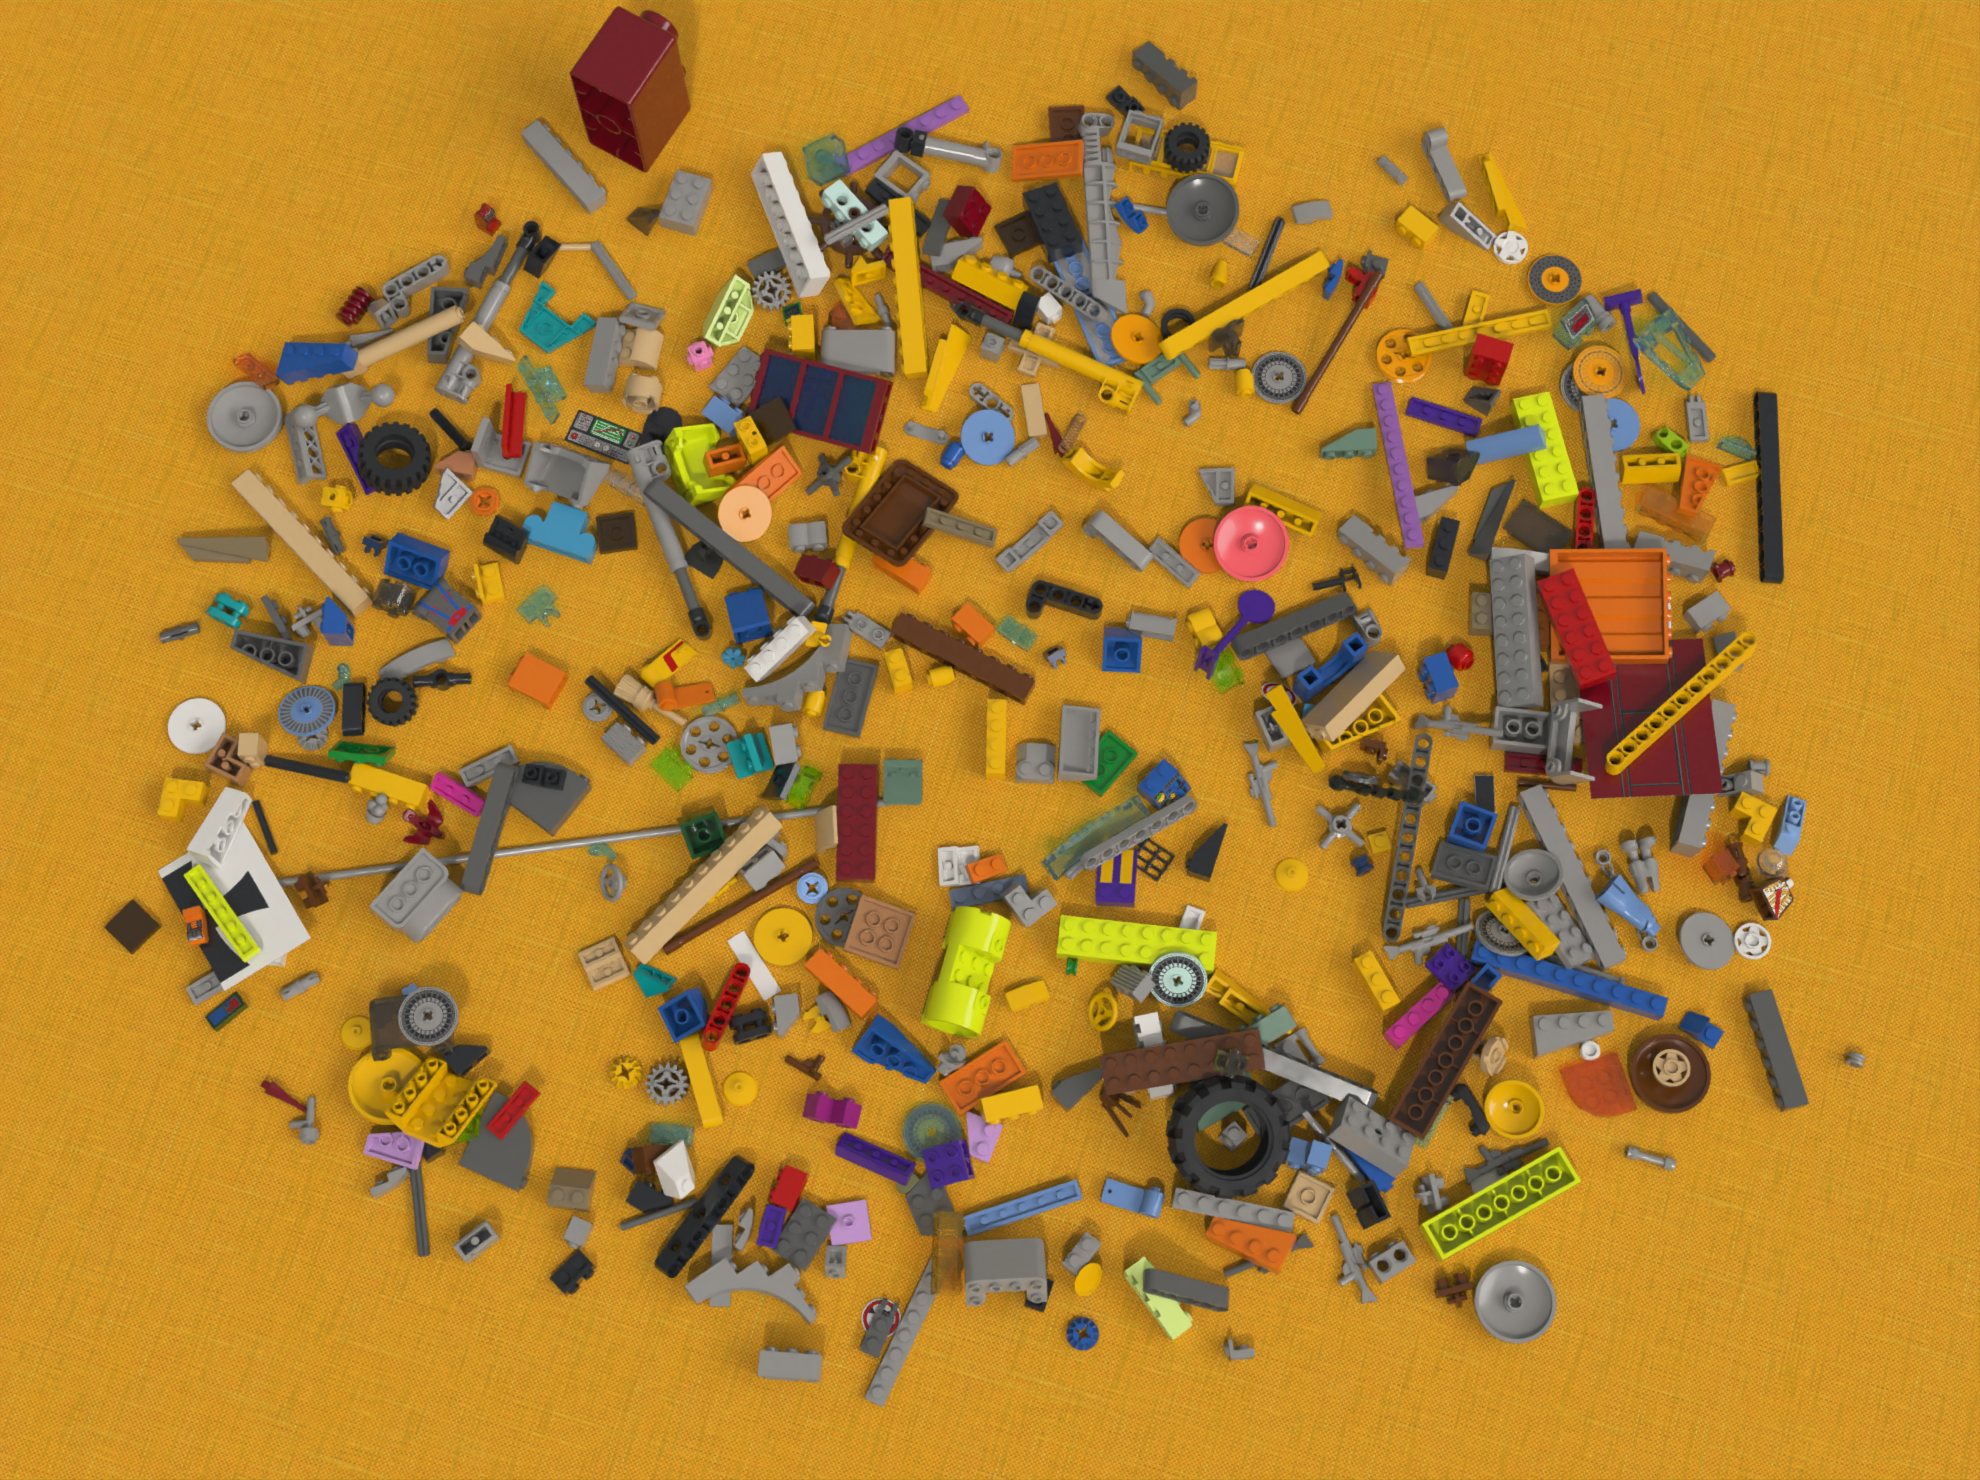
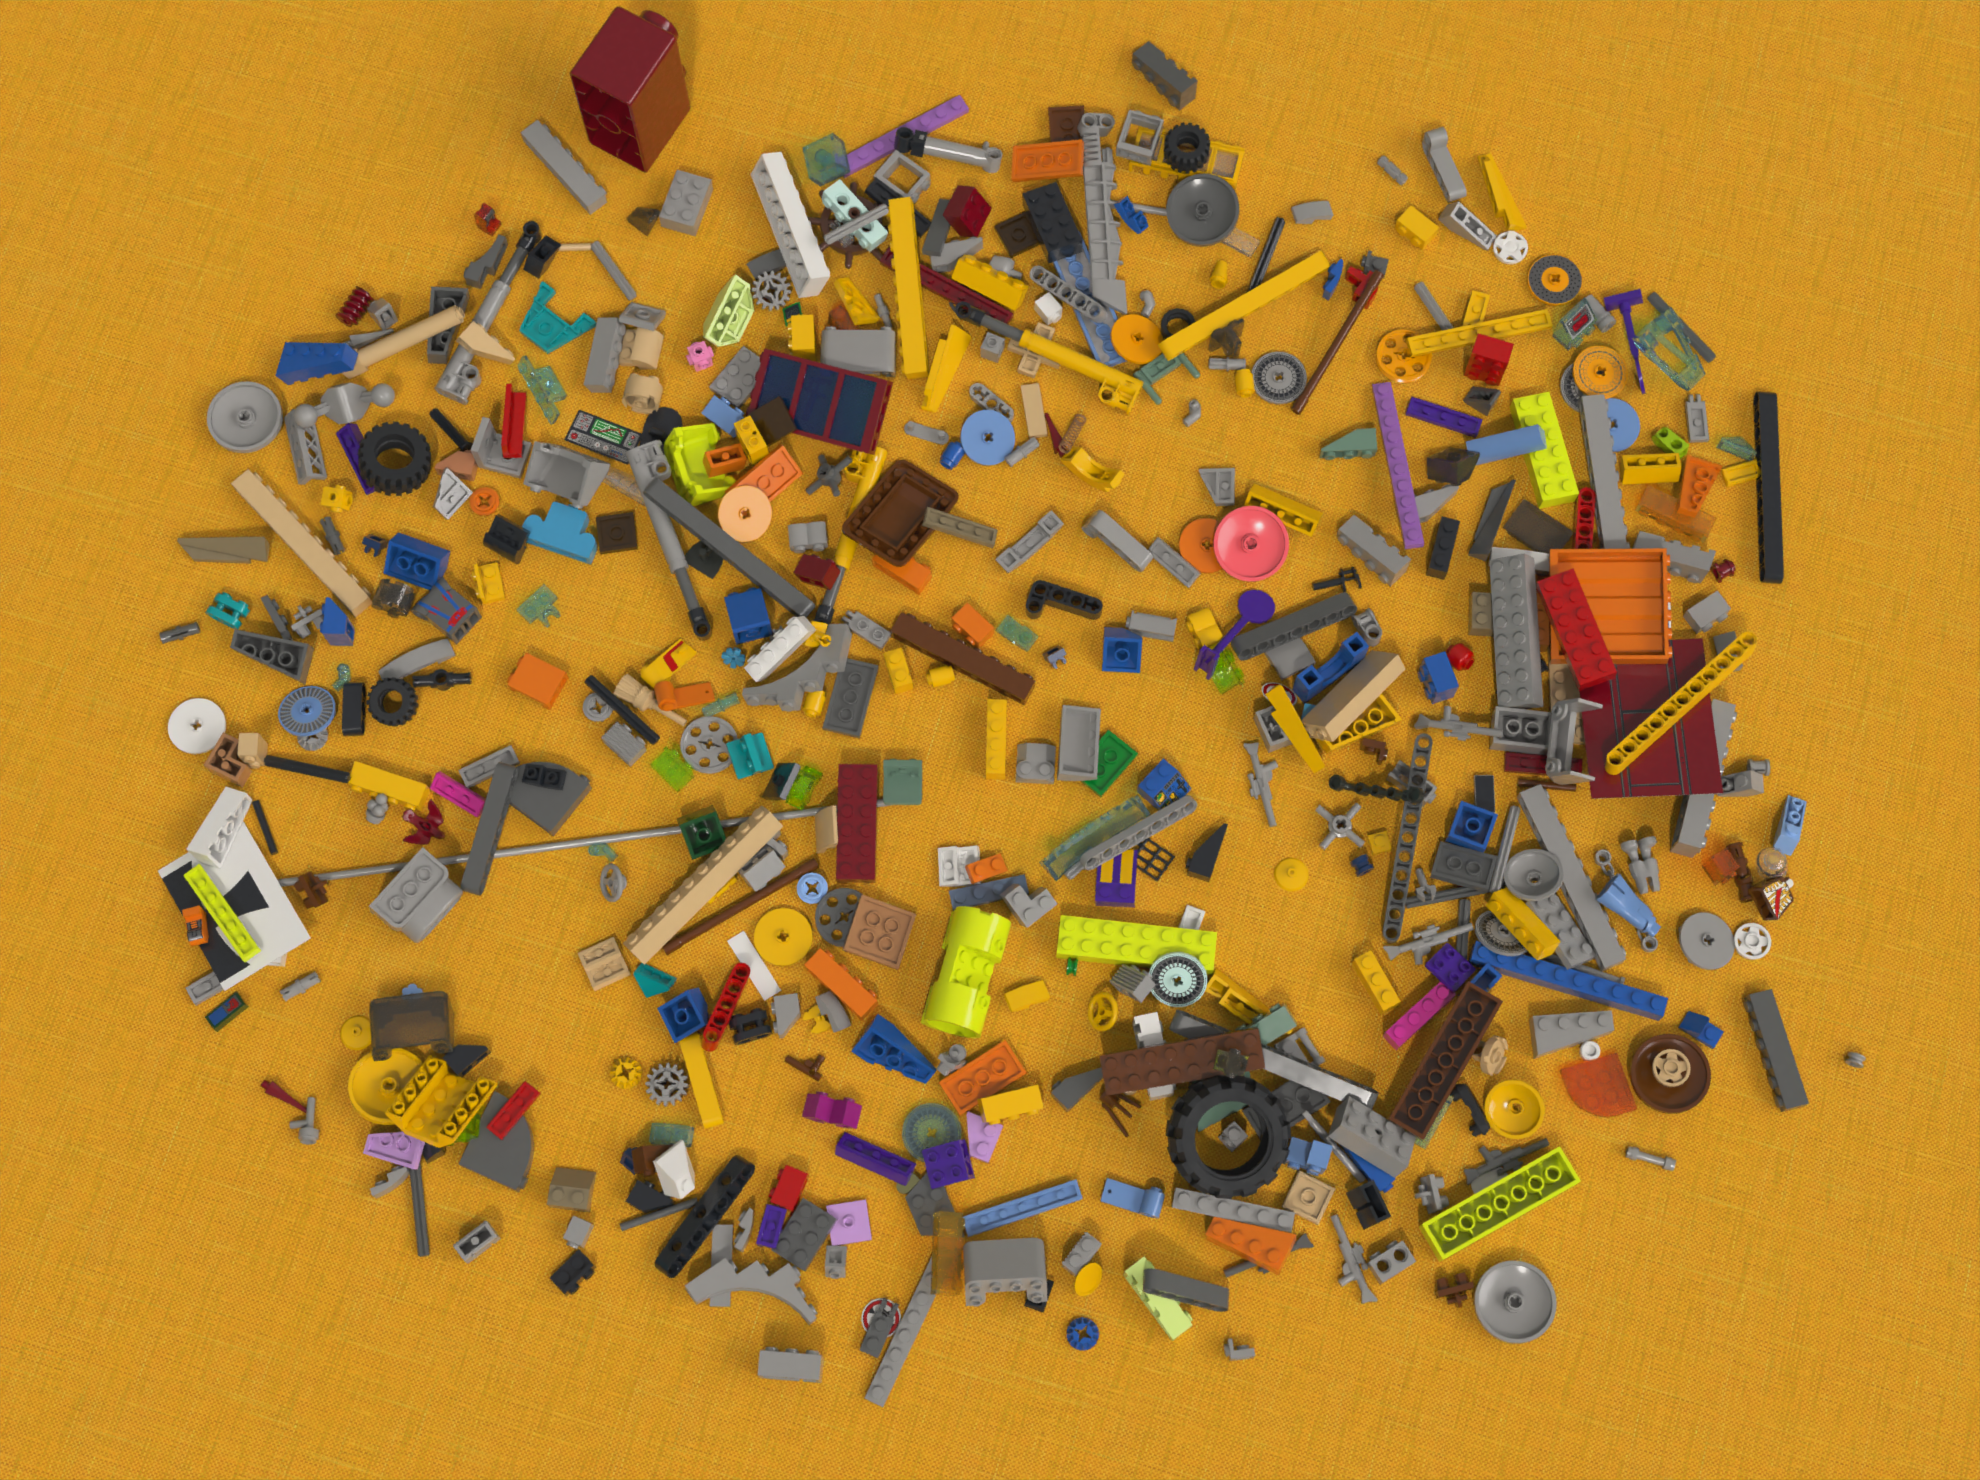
(132, 926): dark brown tile -> none
(178, 794): yellow brick -> none
(256, 371): clear orange tile -> none
(361, 753): green plate -> none
(413, 1011): piece -> none
(418, 283): light grey beam -> none
(739, 1088): yellow piece -> none
(784, 743): light grey brick -> none
(866, 273): yellow slope -> none
(1026, 311): black slope -> none
(1123, 102): black slope -> none
(1360, 777): dark grey wheel -> none
(1757, 816): yellow brick -> none

